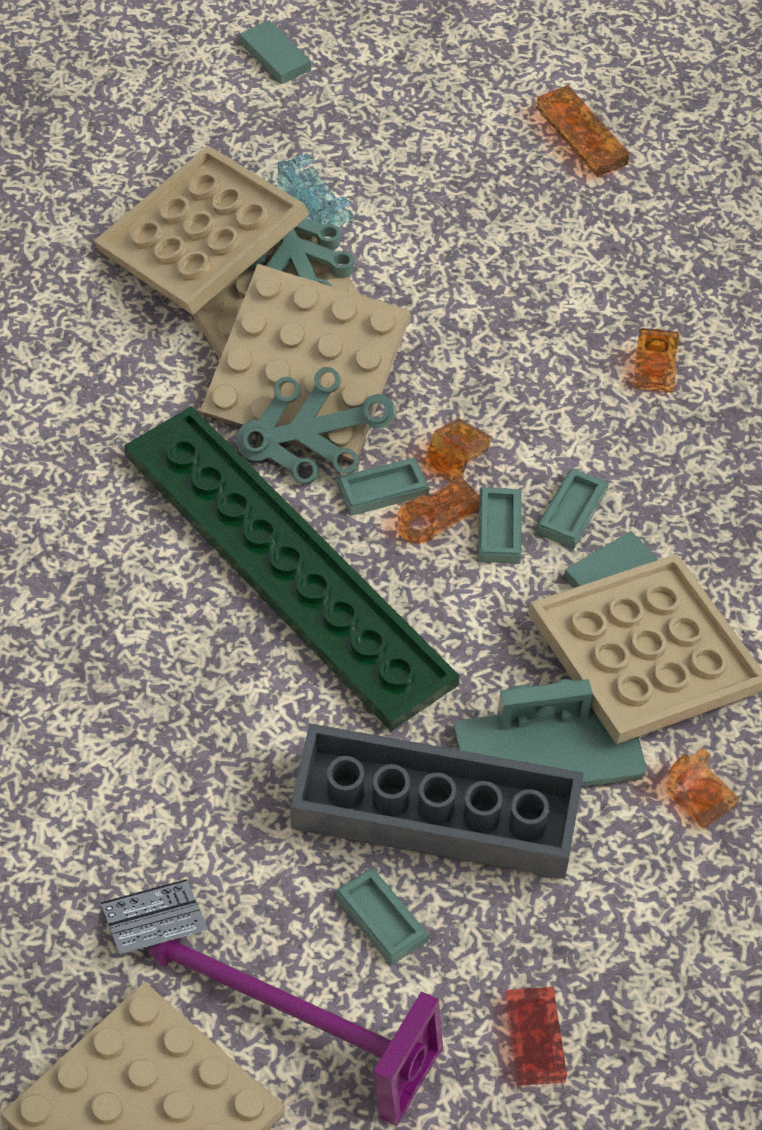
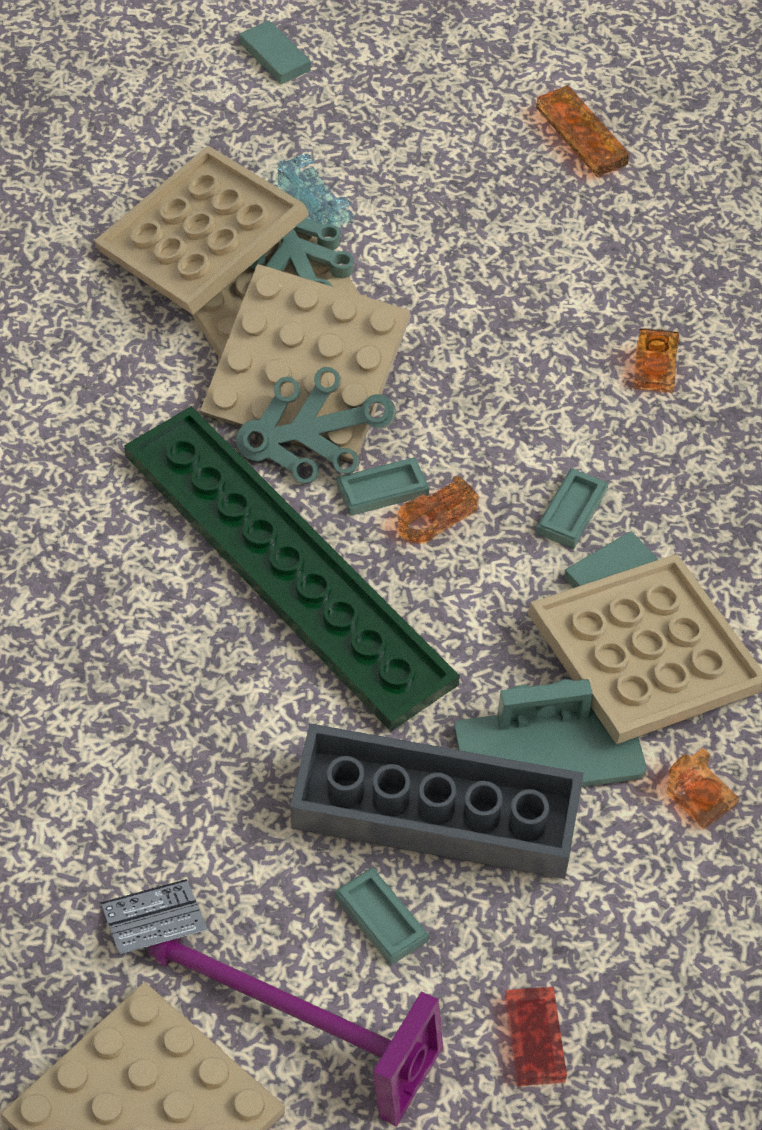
(454, 447): clear orange bracket -> none
(499, 525): sand green tile -> none

